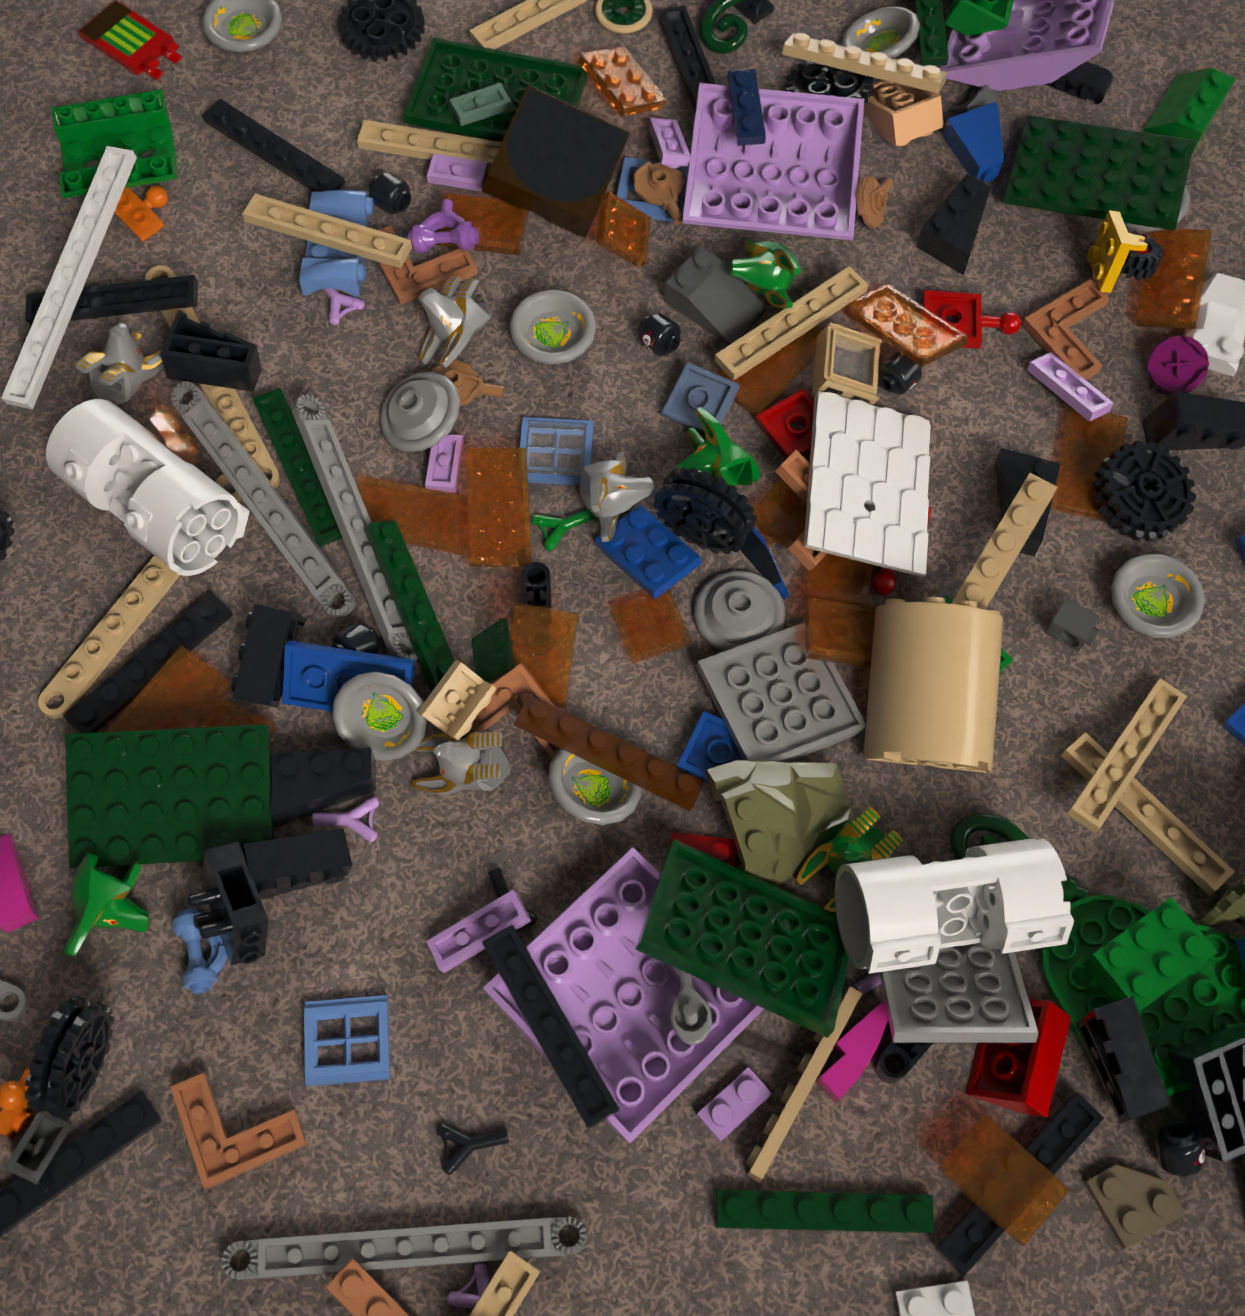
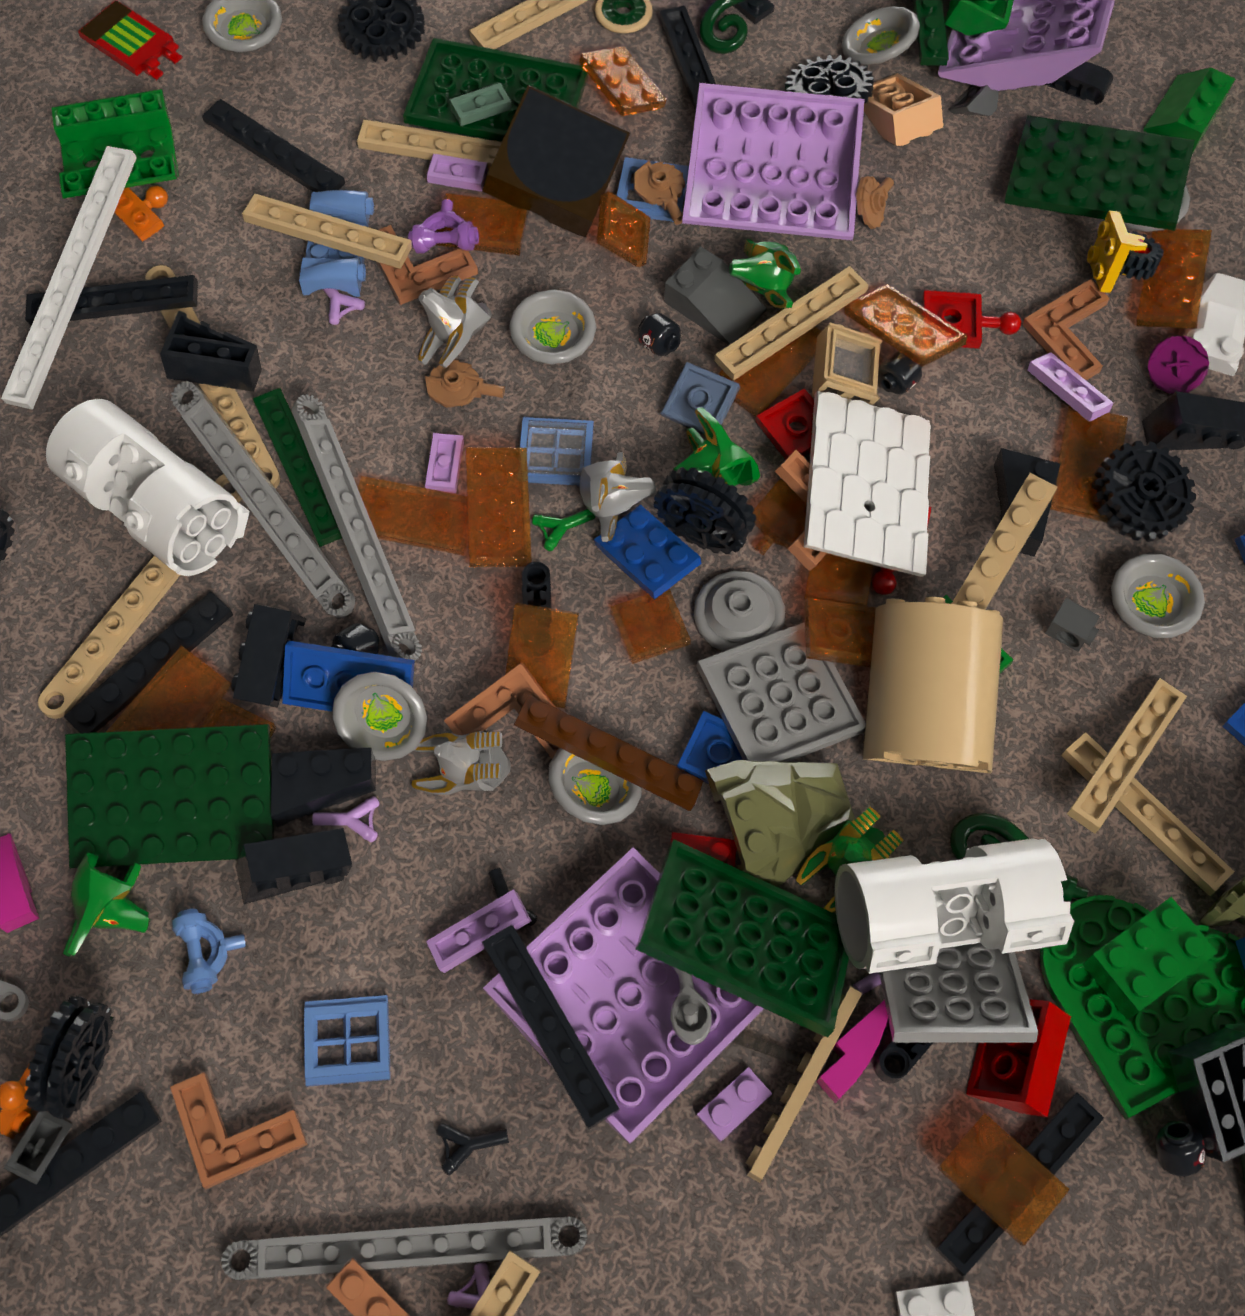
(120, 367): light grey piece -> none
(168, 425): clear orange plate -> none
(233, 904): black piece -> none
(390, 193): black head -> none
(411, 600): dark green plate -> none
(420, 411): light grey piece -> none
(457, 701): tan bracket -> none
(493, 651): clear green piece -> none
(669, 142): lavender plate -> none
(746, 107): dark blue plate -> none
(759, 555): black sticker -> none
(824, 1211): dark green plate -> none
(870, 64): tan plate -> none
(954, 225): black wedge -> none
(977, 141): blue slope -> none
(1123, 1059): black wedge -> none
(1133, 1203): dark tan plate -> none

